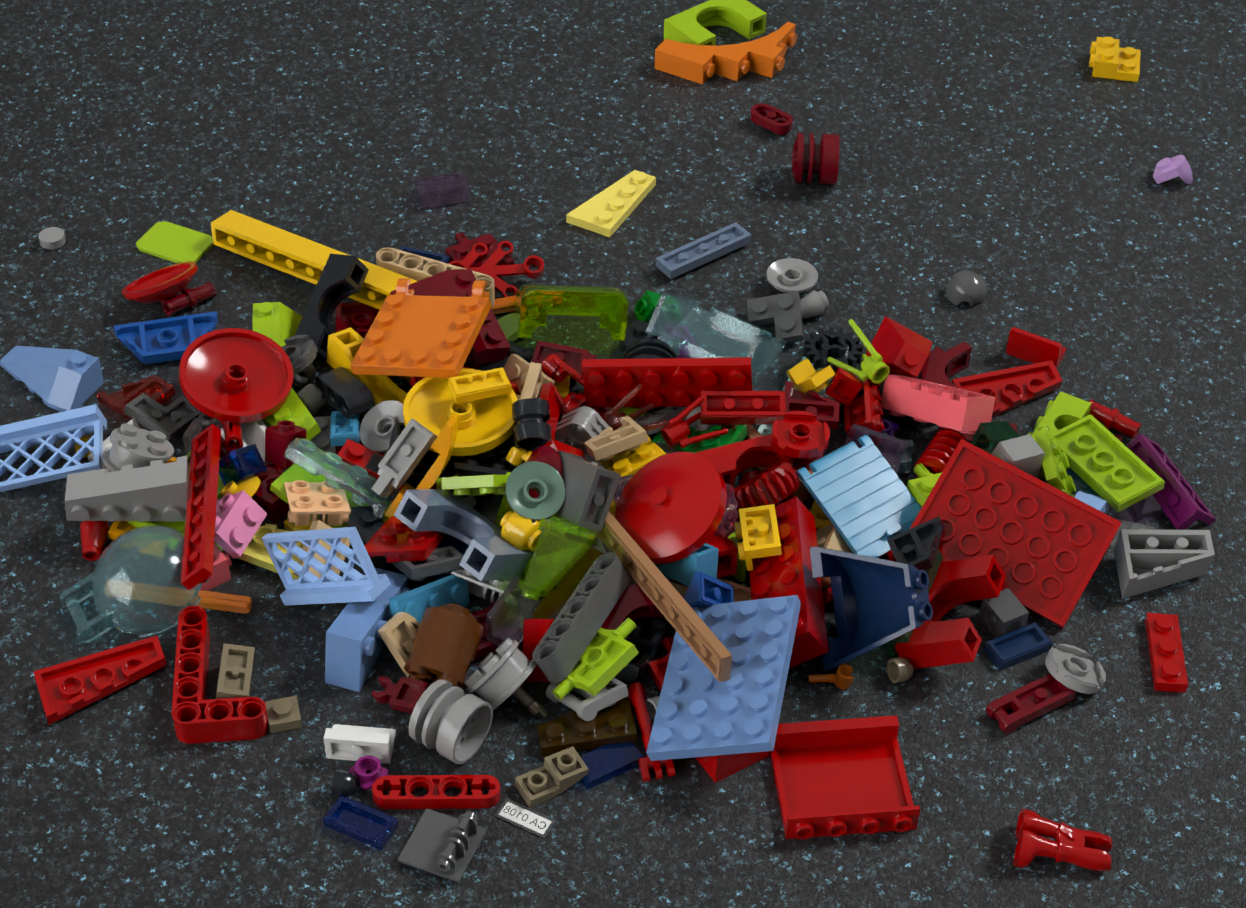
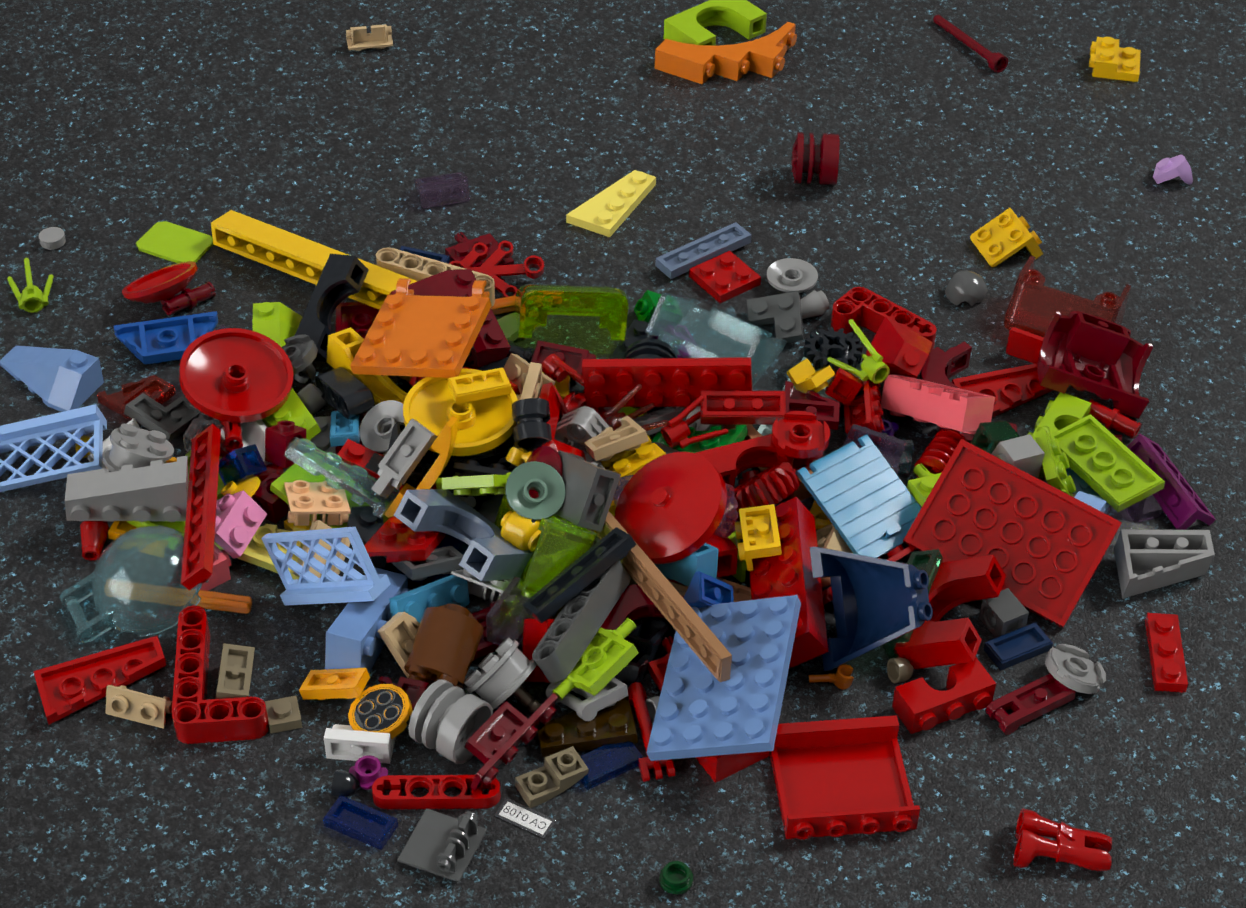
(31, 298): none -> lime plant
(137, 706): none -> tan hinge
(334, 683): none -> light orange plate
(359, 39): none -> tan hinge
(381, 709): none -> tile
(502, 734): none -> dark red bracket
(579, 575): none -> black plate
(676, 878): none -> dark green plate
(724, 277): none -> red plate
(771, 118): dark red plate -> none
(869, 311): none -> red beam
(918, 545): black wing -> none
(923, 707): none -> red arch
(995, 61): none -> dark red piece
(1005, 237): none -> yellow bracket
(1035, 305): none -> clear red windscreen
(1094, 358): none -> dark red piece

